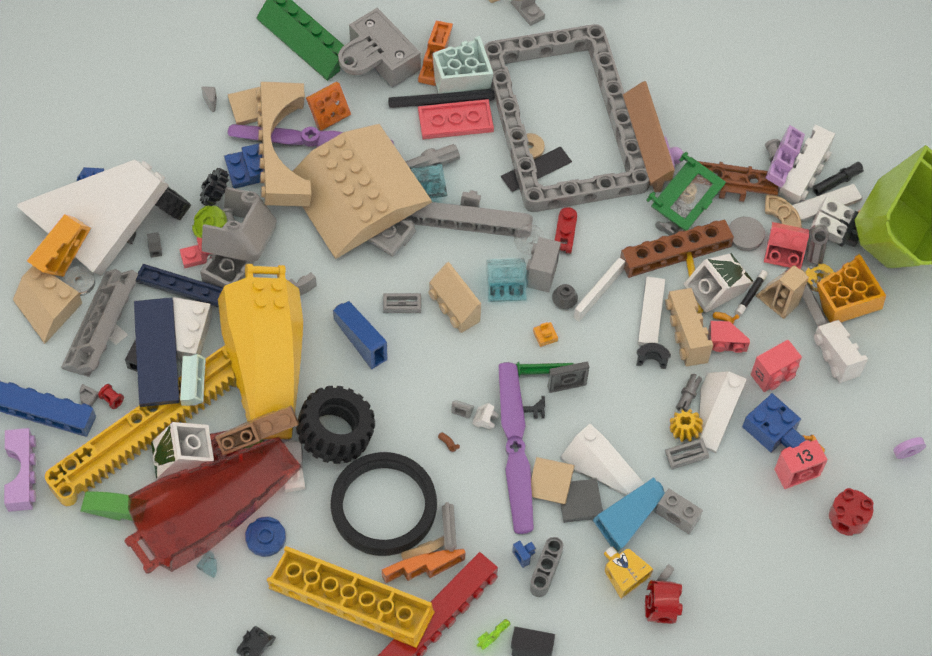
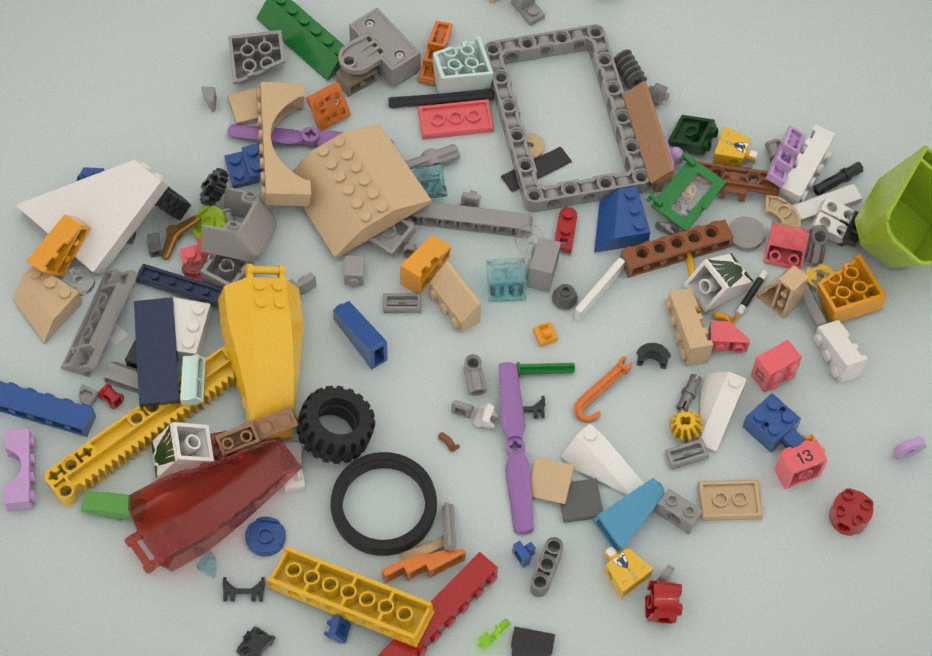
(121, 376): none -> light grey piece
(175, 232): none -> pearl gold piece
(192, 271): none -> clear red tile
(255, 53): none -> light grey wedge
(257, 589): none -> black piece
(338, 629): none -> blue tile
(353, 83): none -> dark tan brick
(354, 270): none -> light grey brick
(408, 246): none -> light grey hinge
(424, 264): none -> light orange wedge
(474, 376): none -> light grey piece
(568, 377): dark grey tile -> none
(599, 388): none -> orange piece
(621, 221): none -> blue wedge
(629, 69): none -> dark grey piece
(651, 310): white tile -> none
(658, 93): none -> light grey gear
(694, 134): none -> dark green plate
(730, 500): none -> tan tile
(733, 149): none -> yellow torso

